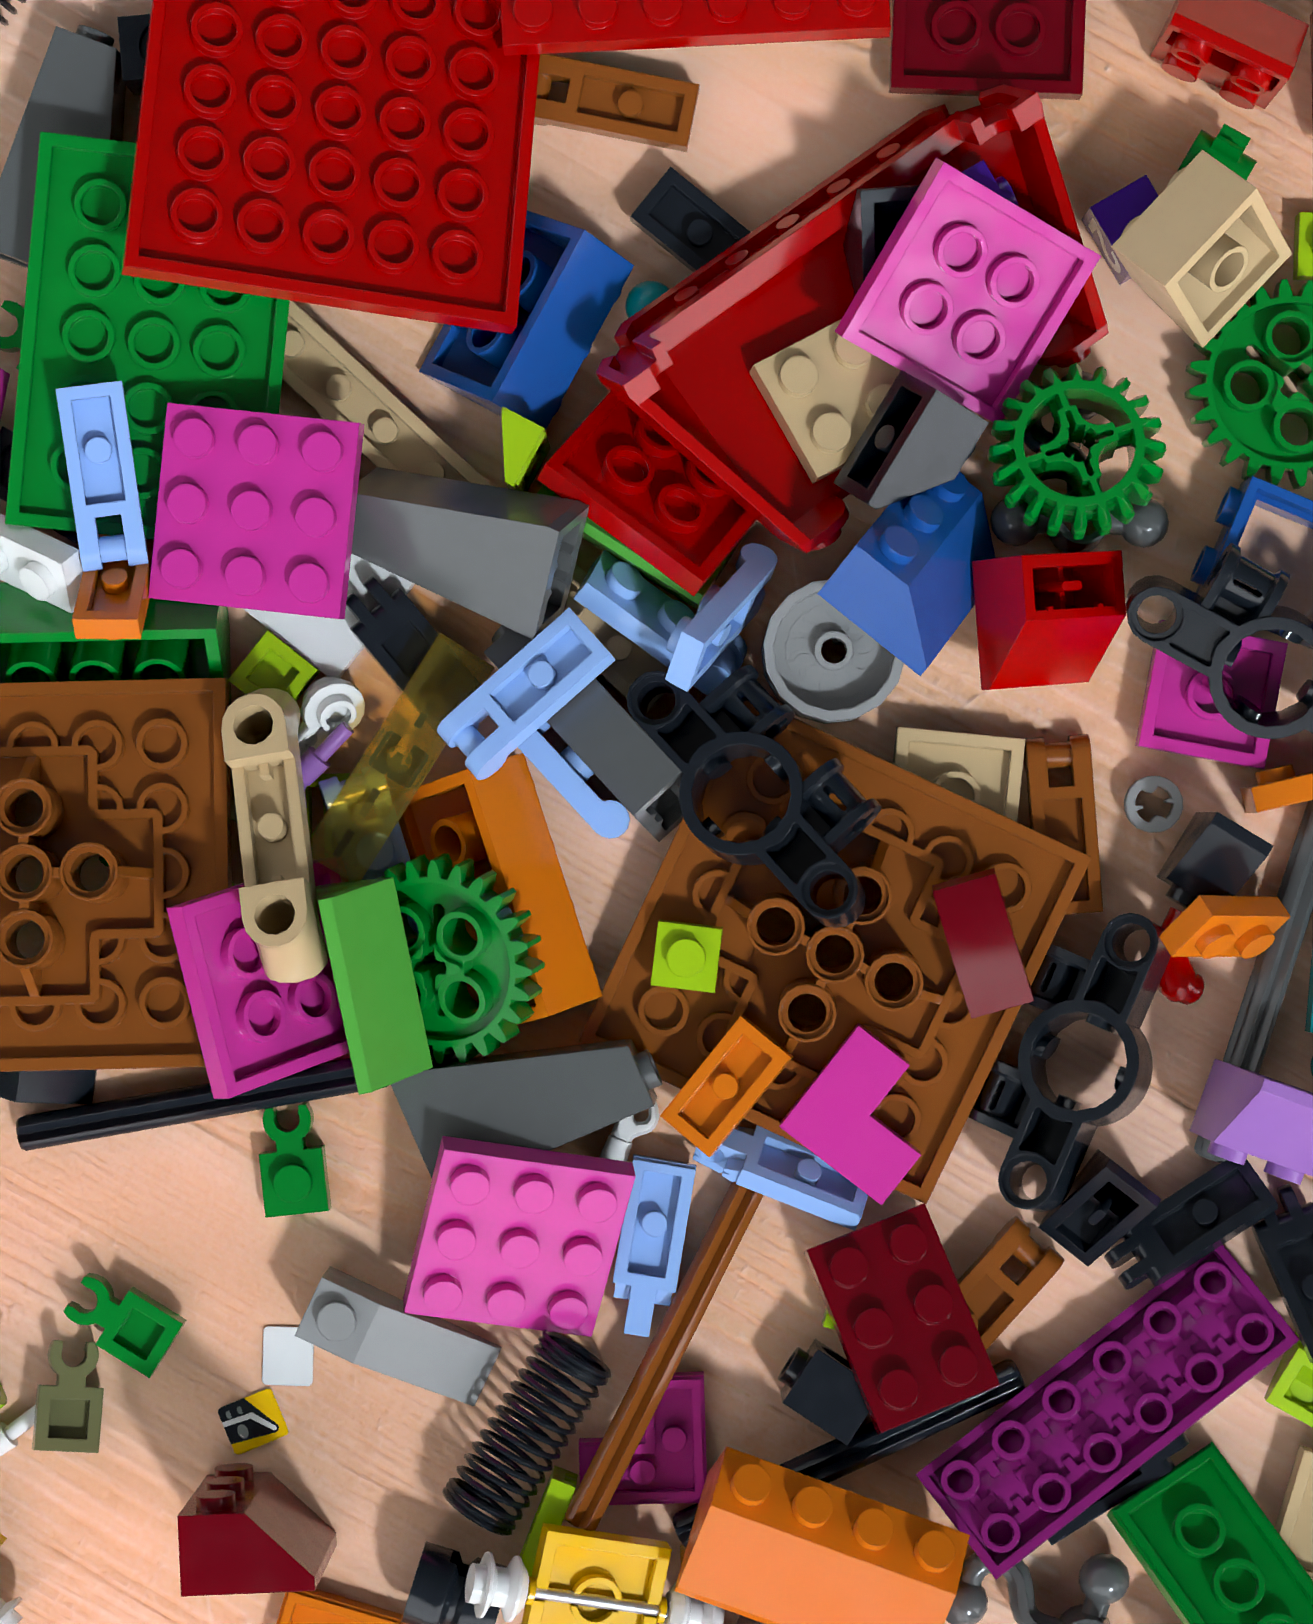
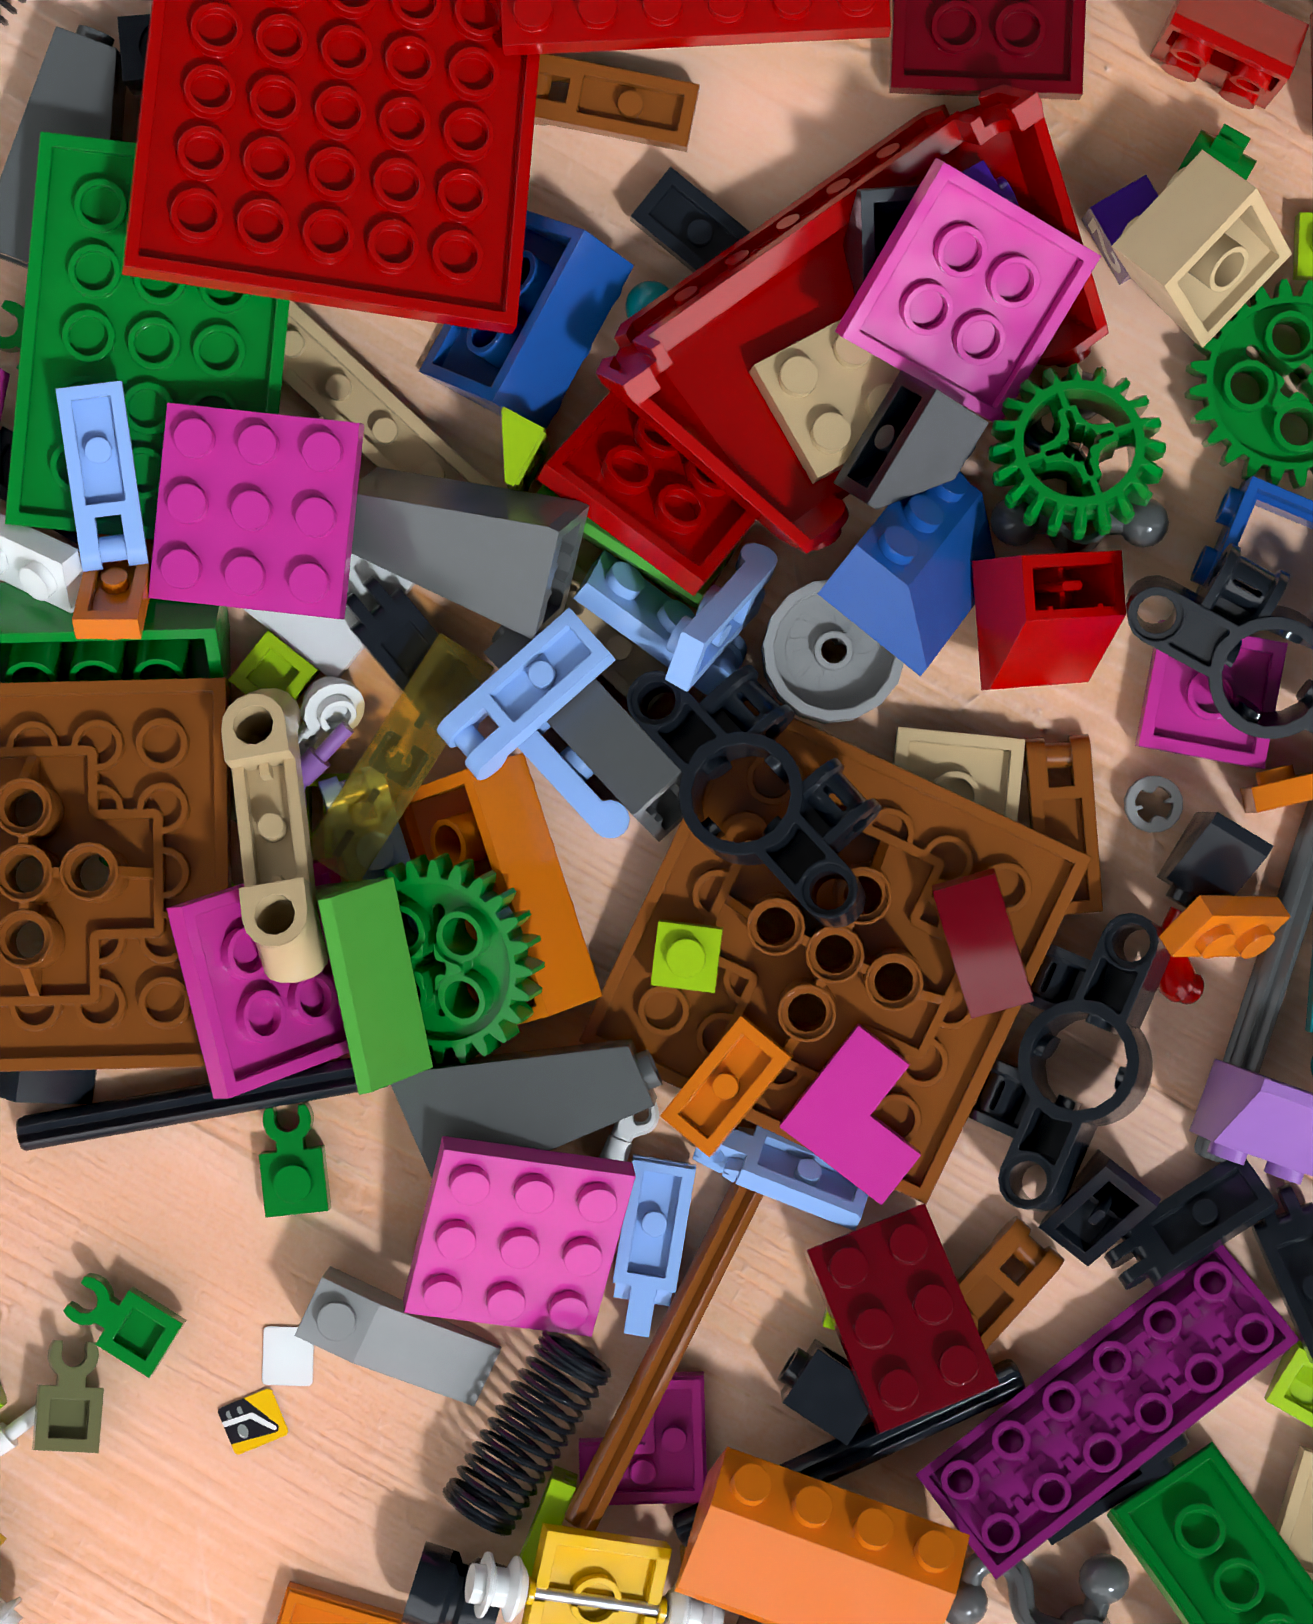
(250, 1536): dark red slope -> none

